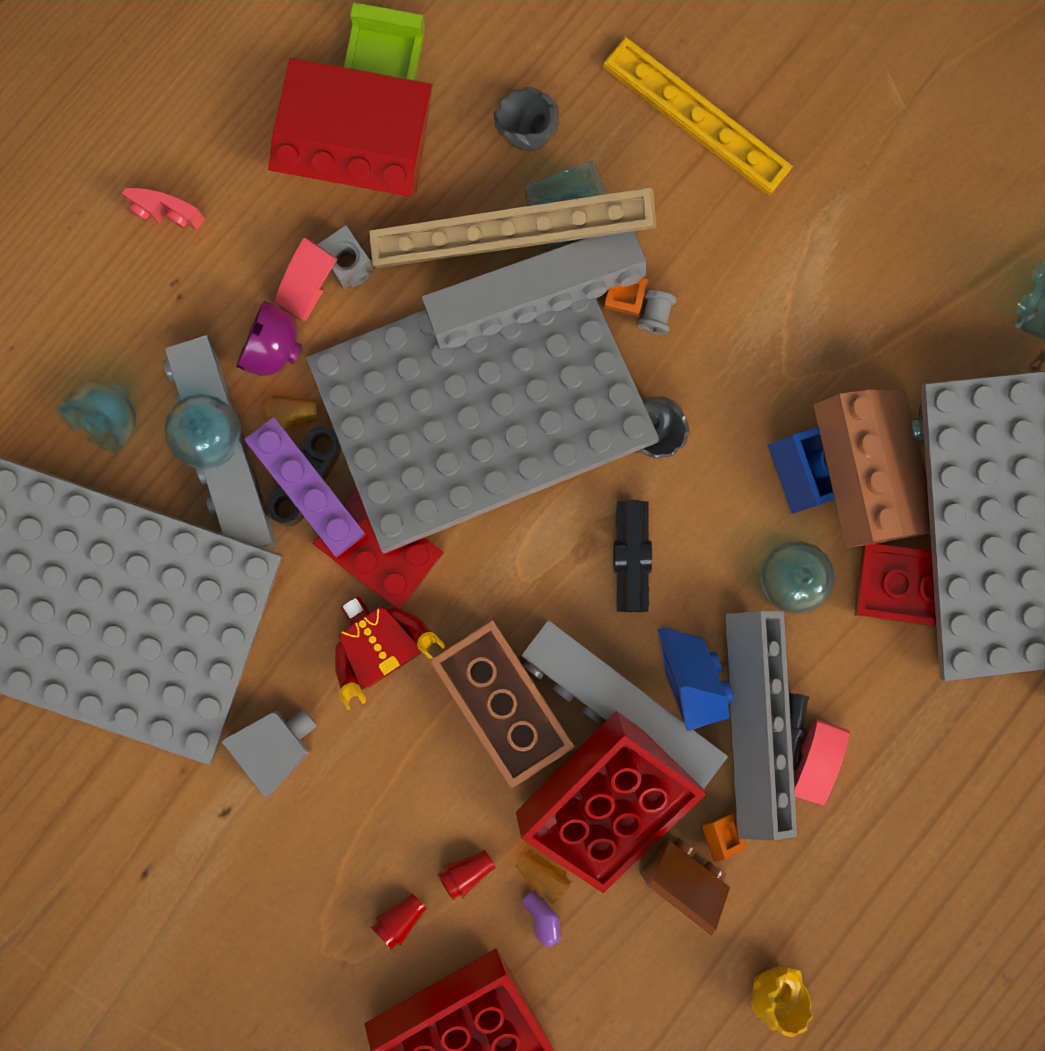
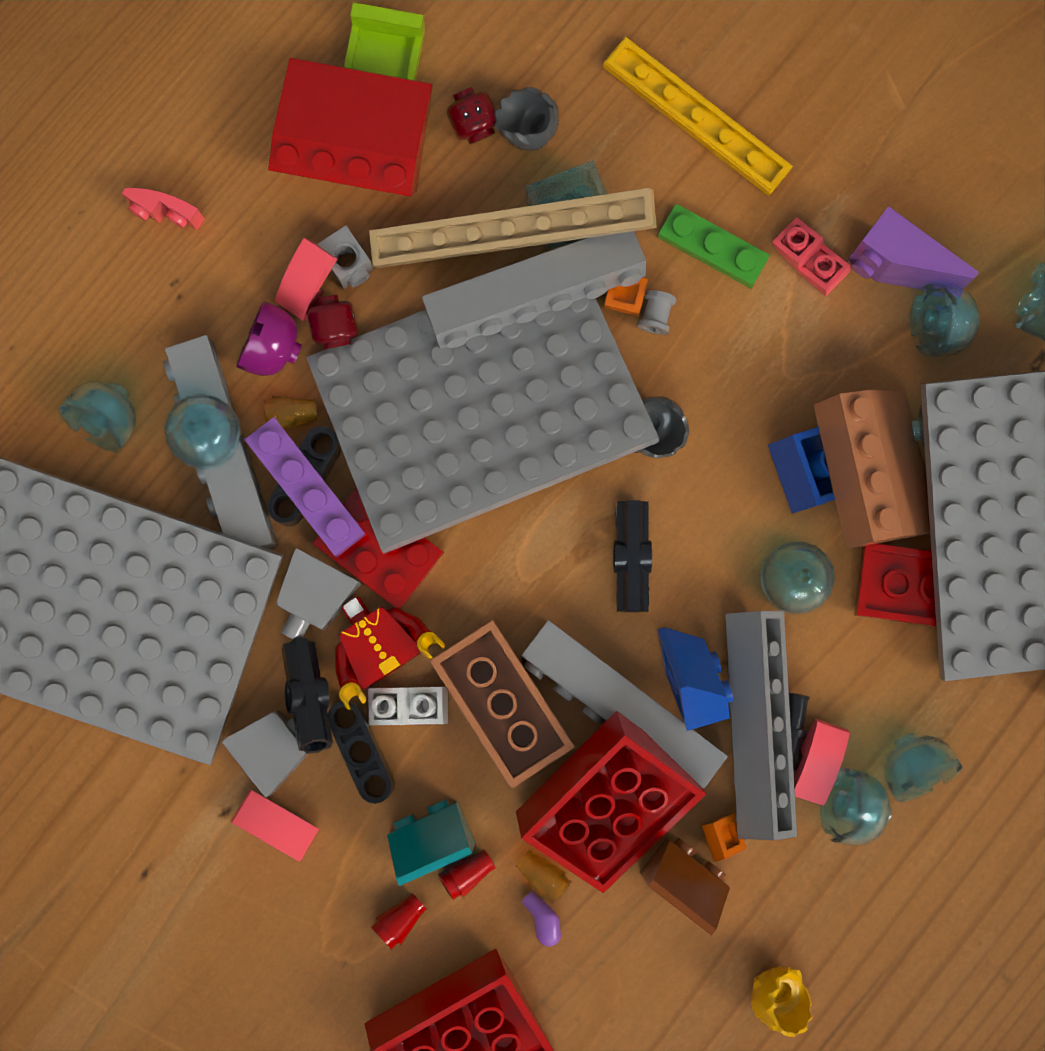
(274, 825): none -> coral slope
(306, 696): none -> black piece
(313, 594): none -> light grey torso
(332, 322): none -> dark red head
(360, 770): none -> black beam
(408, 706): none -> white slope
(429, 841): none -> teal slope
(472, 115): none -> dark red head
(713, 246): none -> bright green plate
(810, 257): none -> coral slope
(856, 808): none -> clear light blue cylinder
(907, 256): none -> medium lavender slope
(919, 765): none -> clear light blue cylinder
(944, 319): none -> clear light blue cylinder

